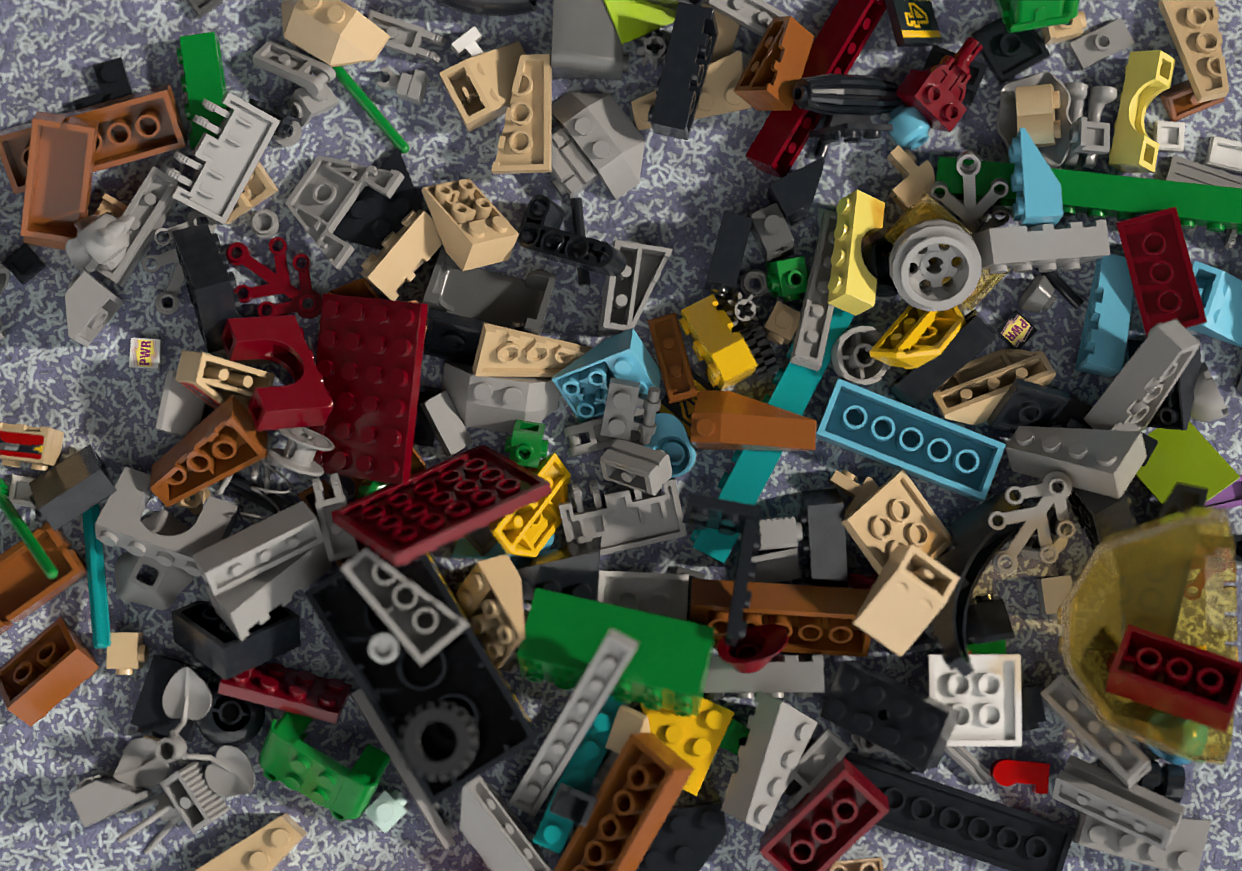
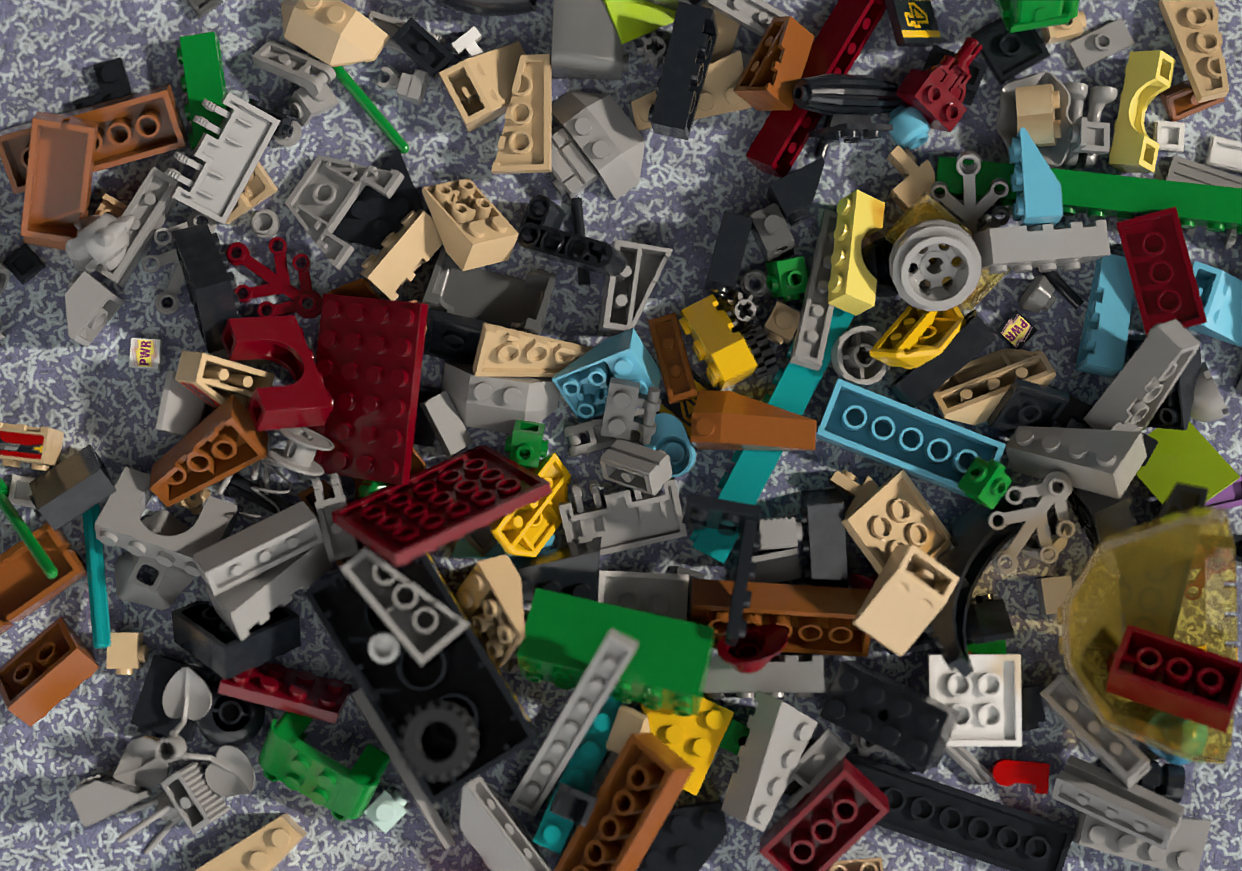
(422, 48): none -> black plate
(985, 482): none -> green brick

